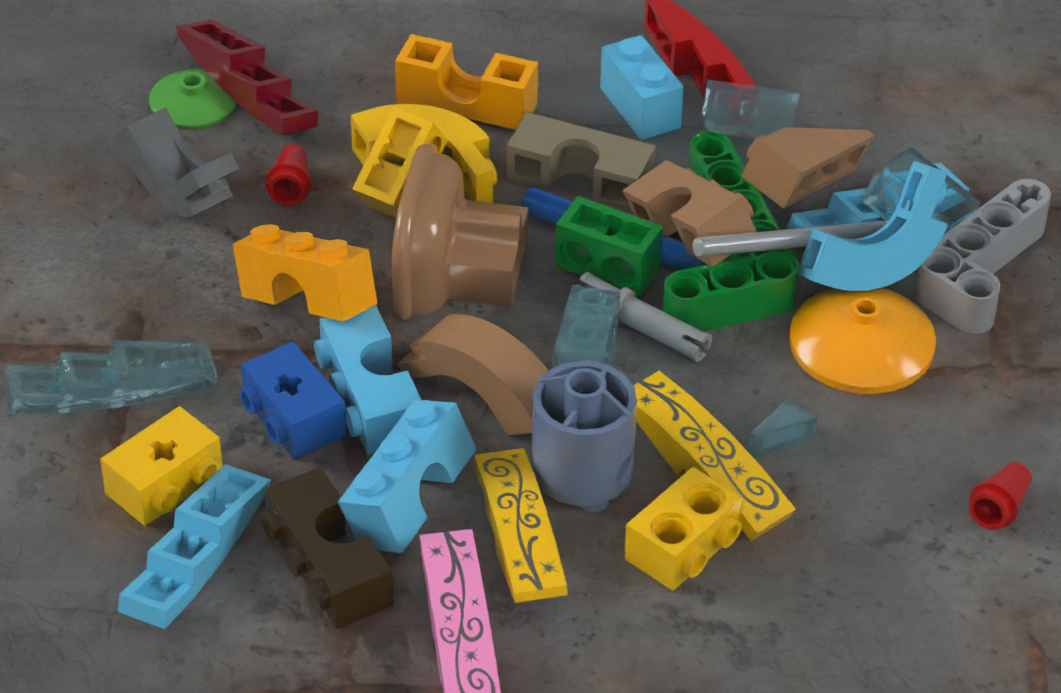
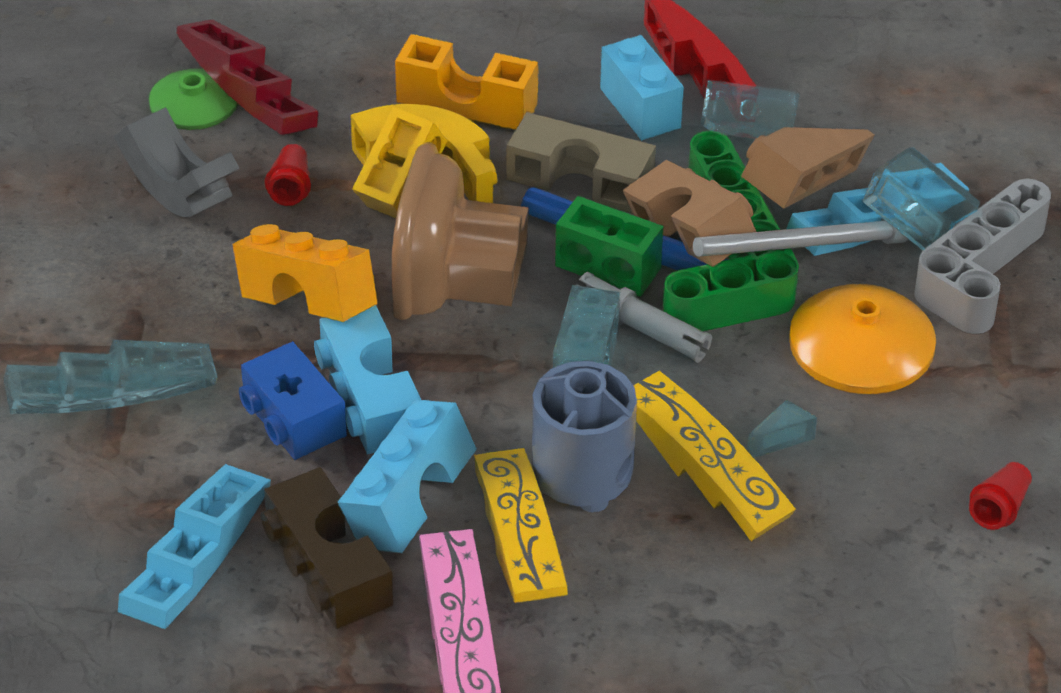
(161, 465): yellow brick -> none
(485, 360): medium nougat arch -> none
(683, 529): yellow brick -> none
(892, 250): medium azure arch -> none

